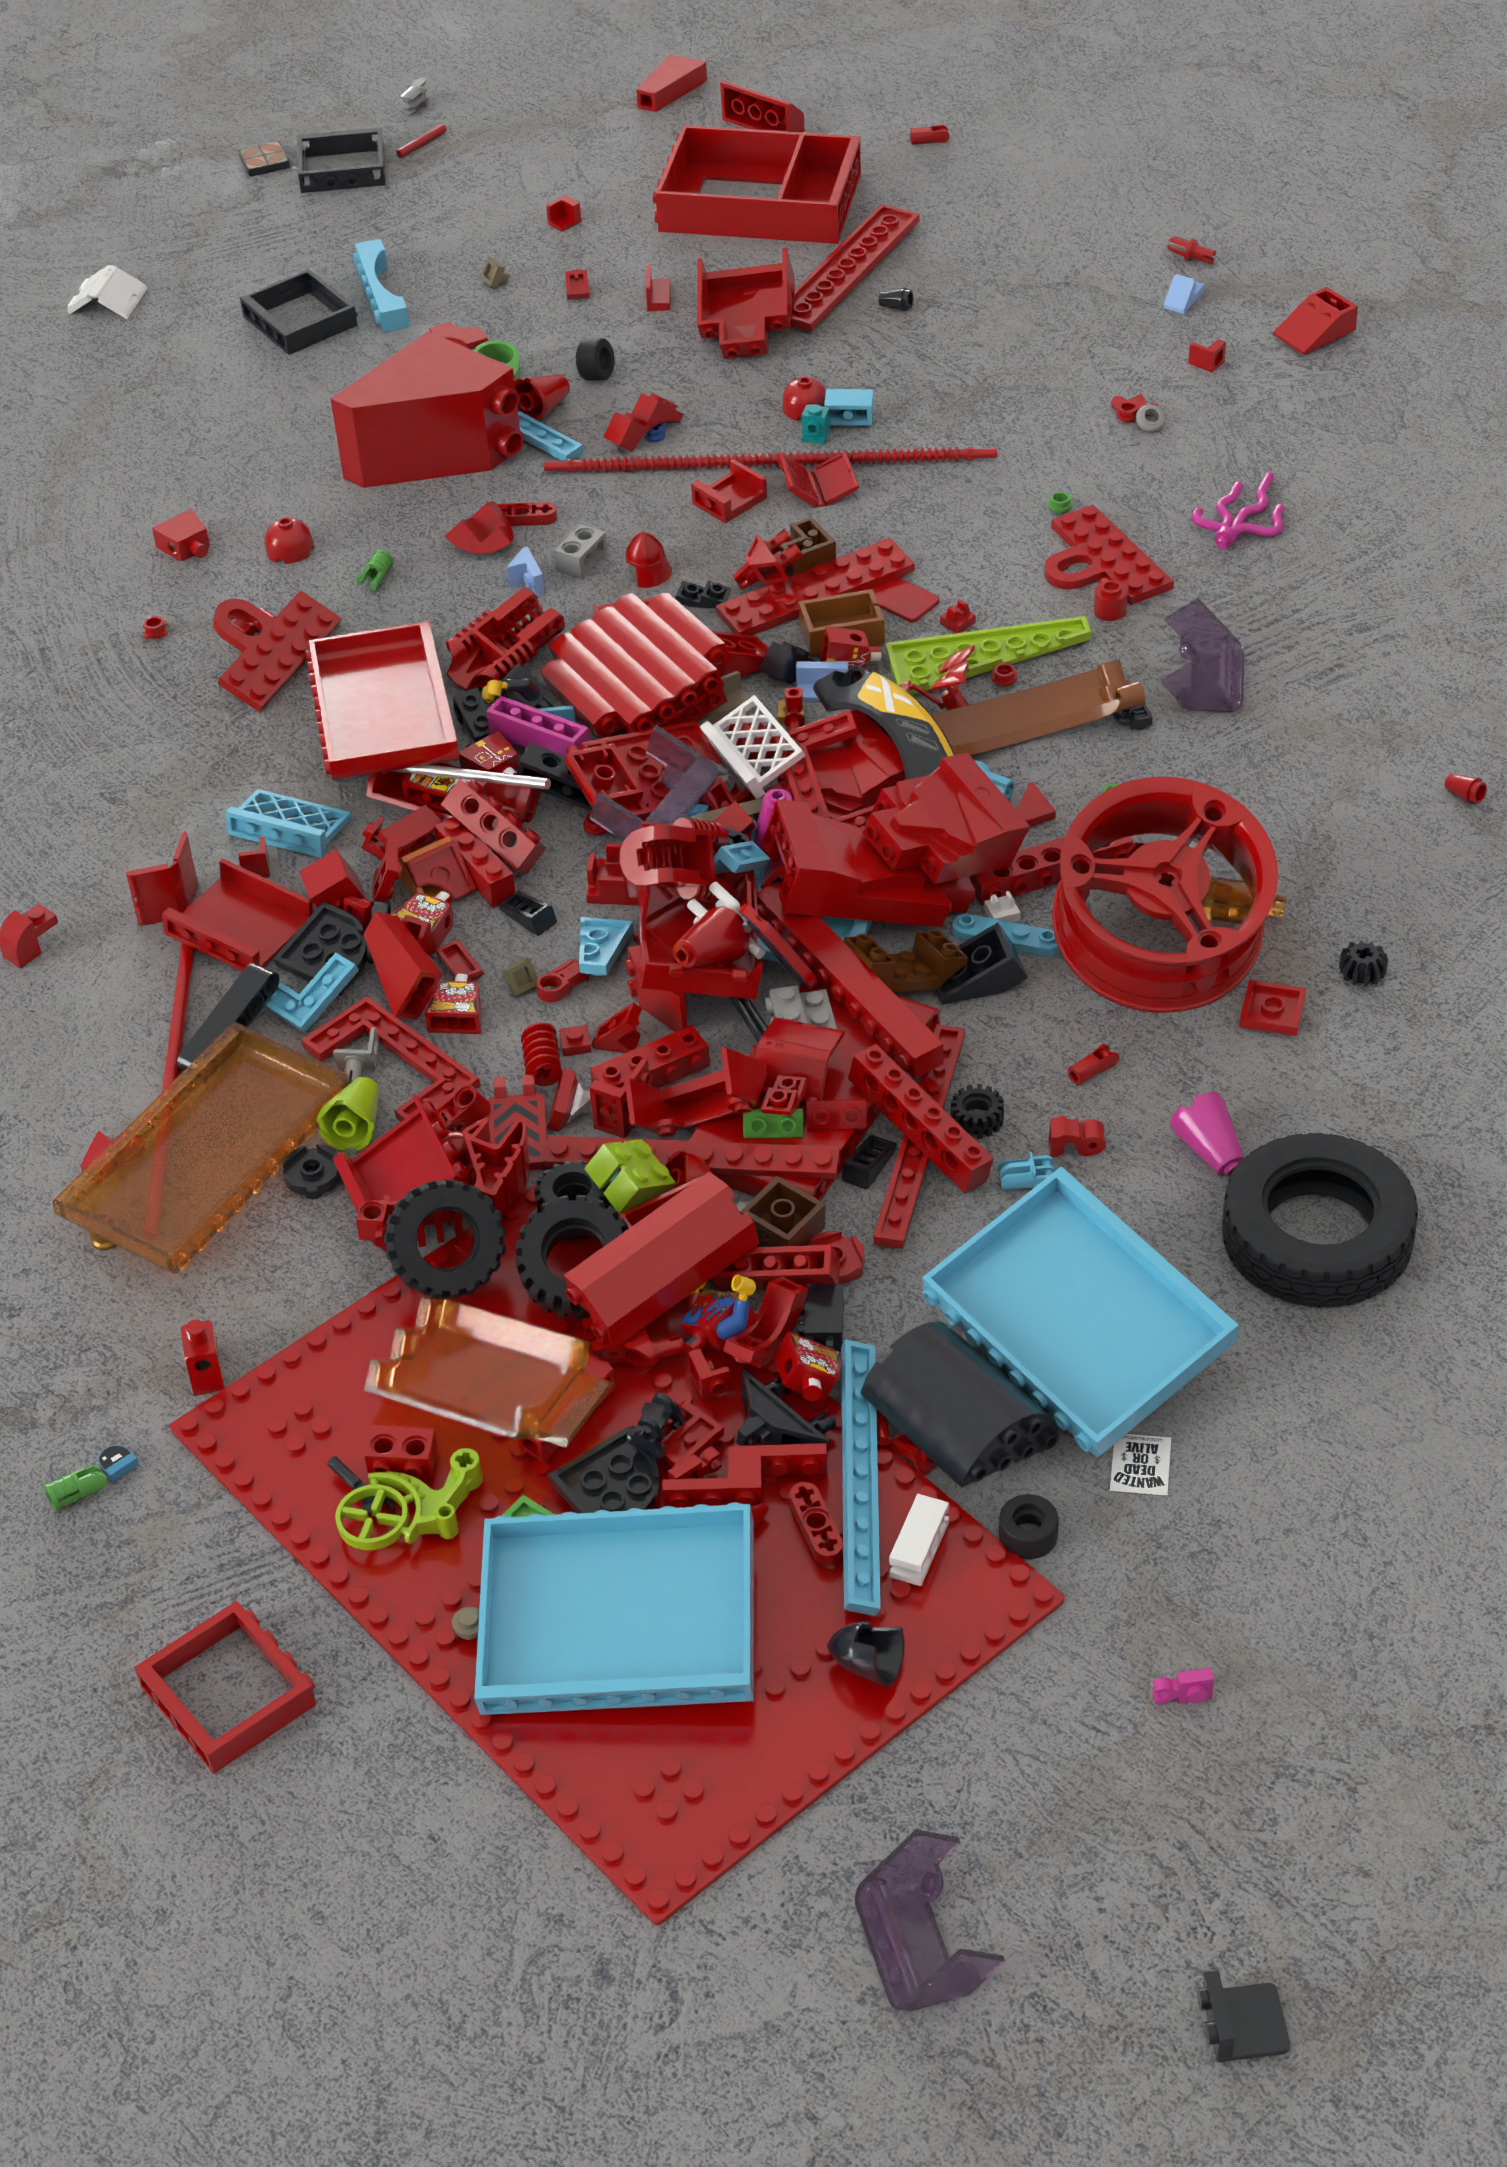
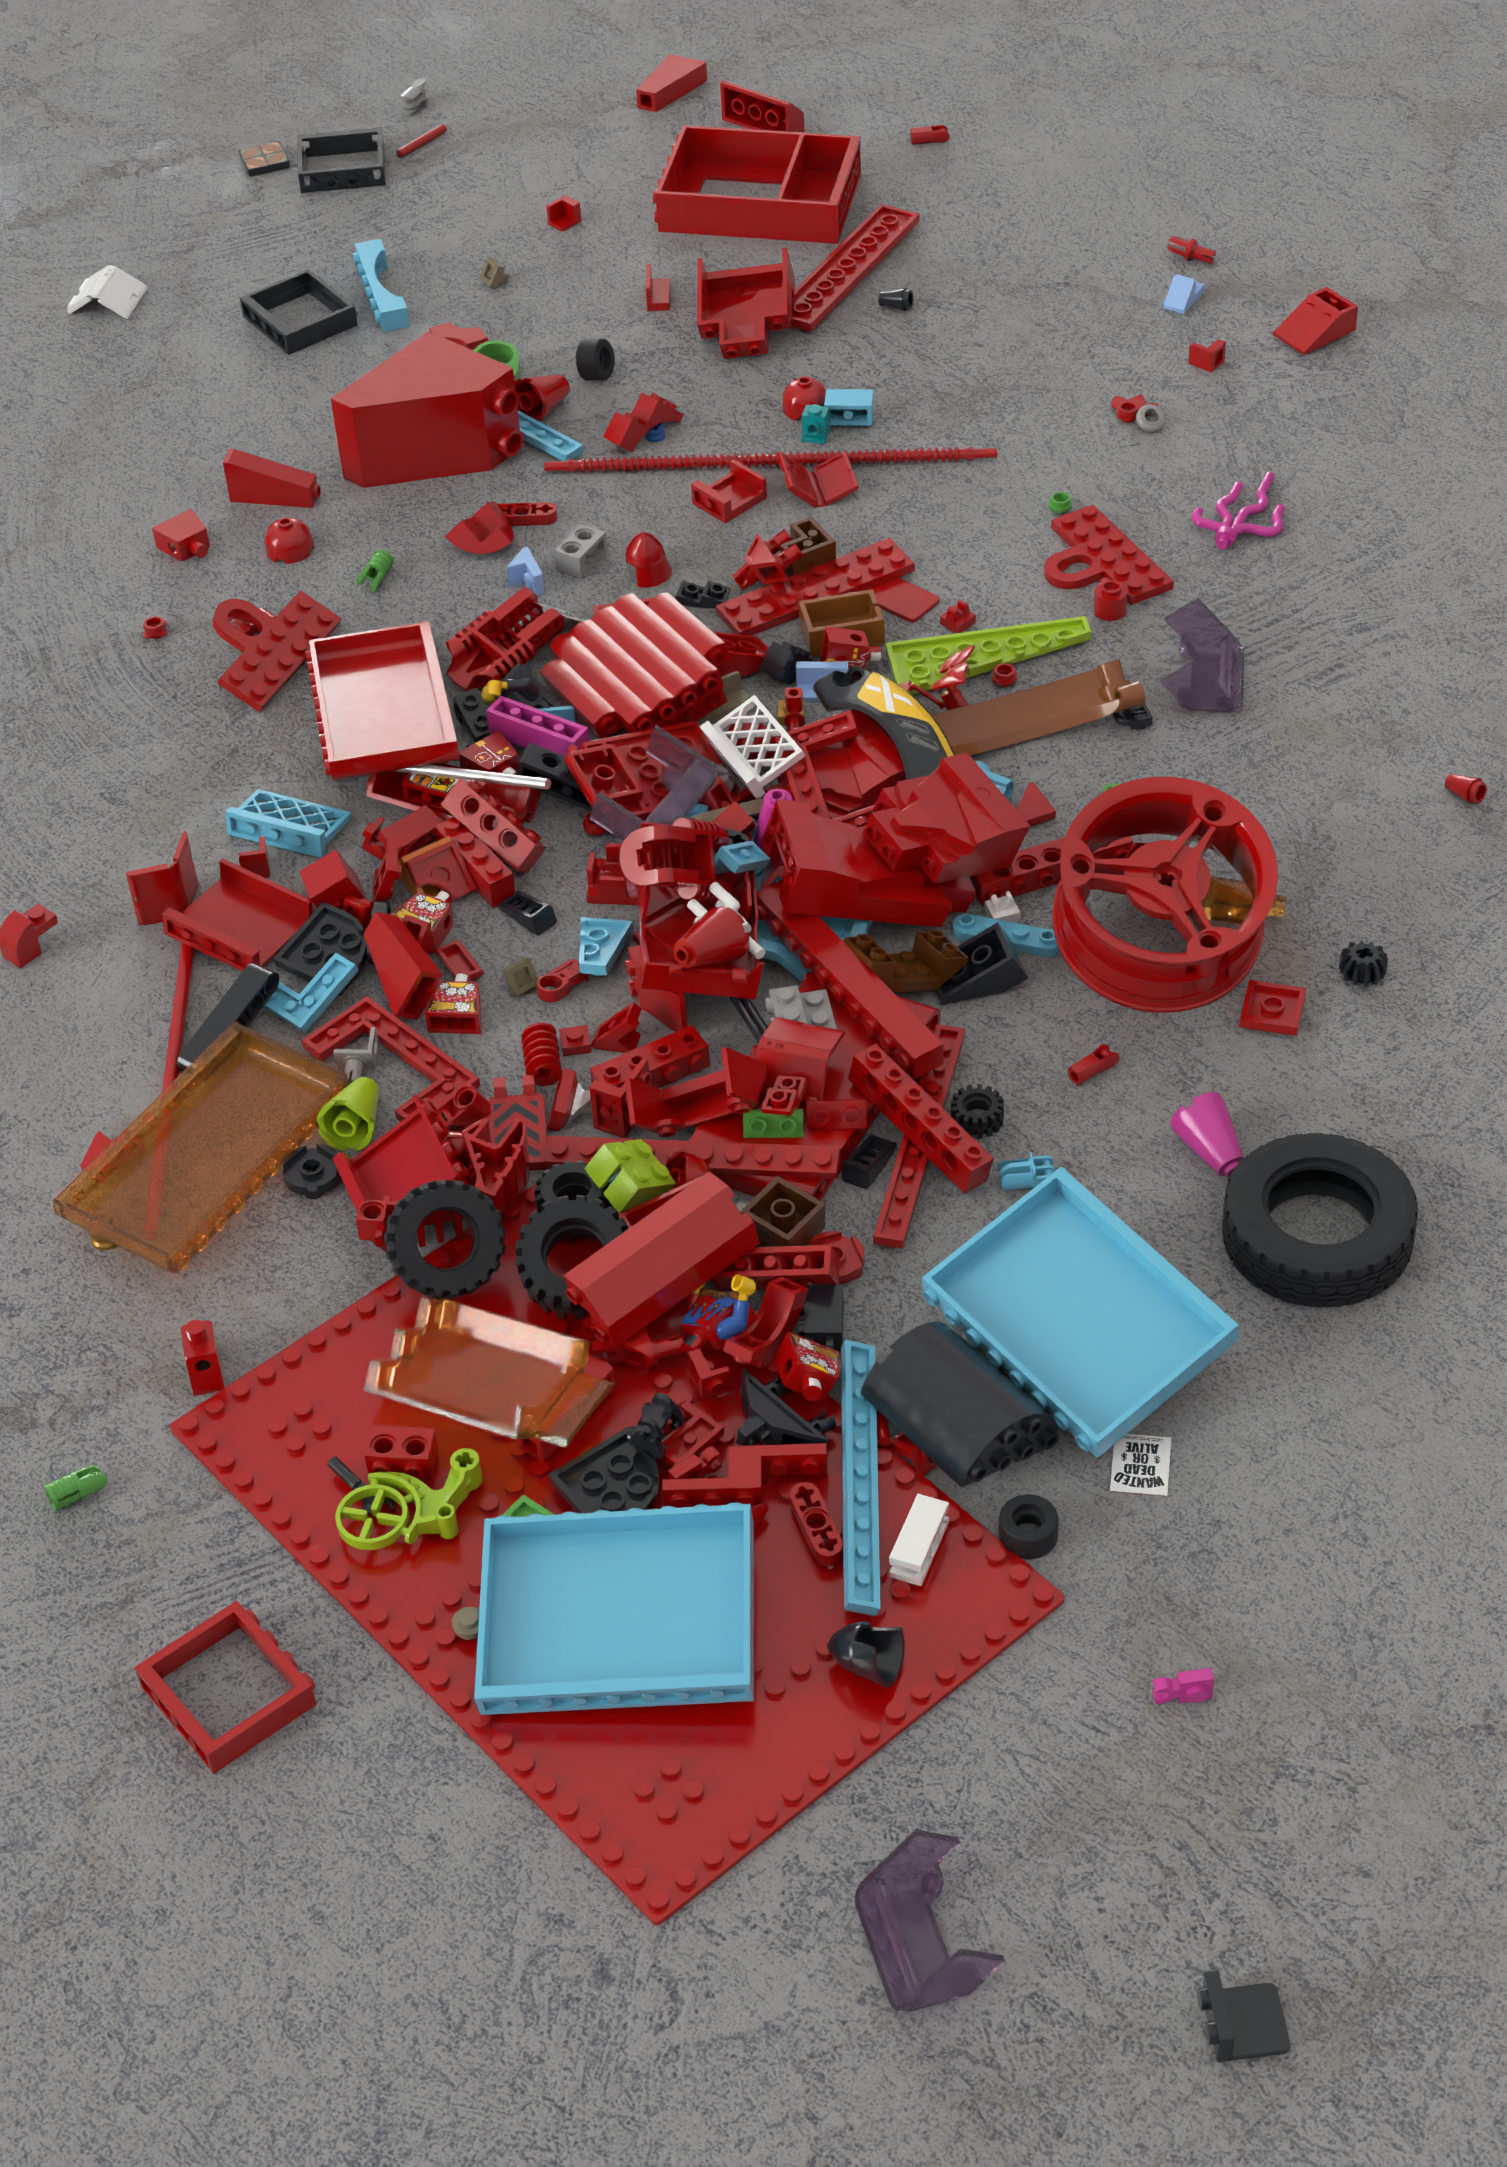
(116, 1461): tile -> none
(268, 482): none -> red slope
(564, 613): none -> sticker
(577, 284): red bracket -> none
(778, 946): red tile -> none
(1086, 1136): red leg -> none

